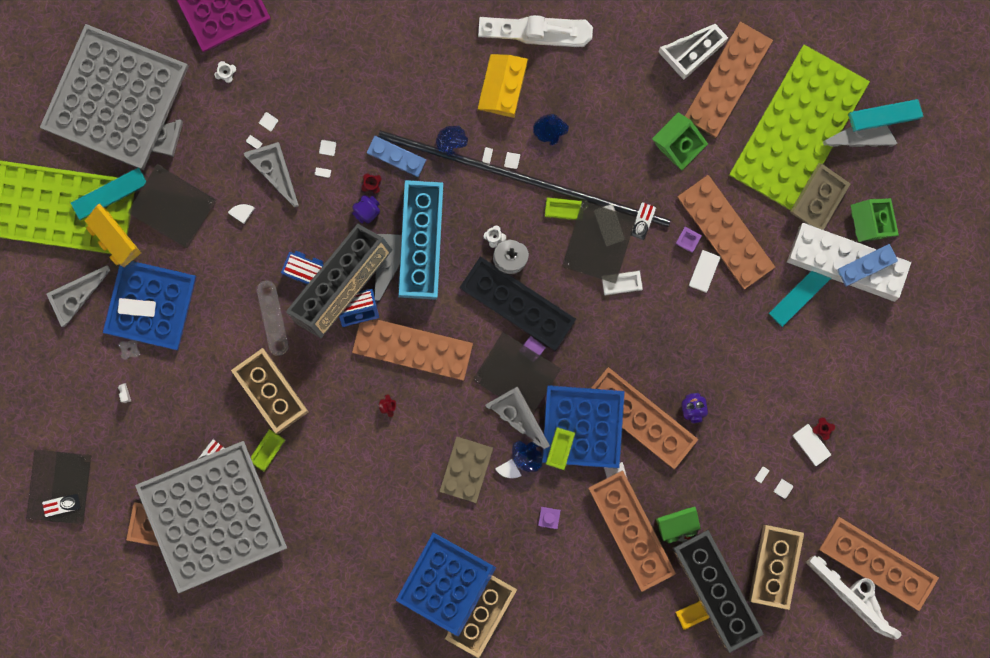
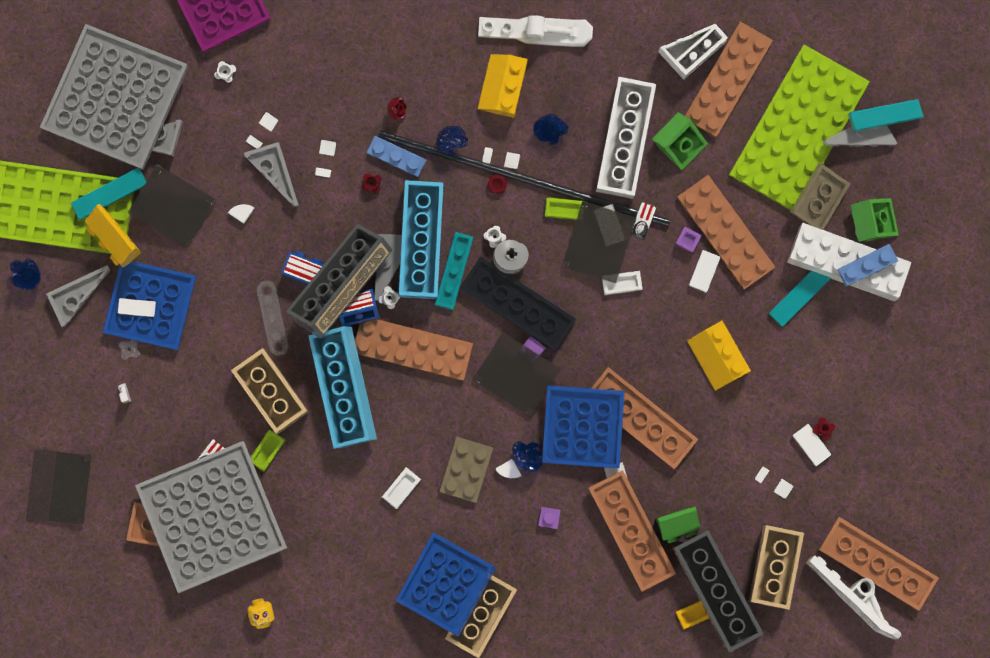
(25, 274): none -> clear blue hair
(61, 505): sticker -> none
(260, 613): none -> yellow head
(342, 387): none -> medium azure brick
(366, 209): dark purple head -> none
(384, 298): none -> white plate
(387, 405): dark red plate -> none
(396, 108): none -> dark red plate
(401, 488): none -> white tile
(454, 271): none -> teal tile
(497, 184): none -> dark red tile
(515, 410): light grey wing -> none
(560, 448): lime tile -> none
(626, 137): none -> white brick
(694, 407): dark purple head -> none
(718, 355): none -> yellow slope

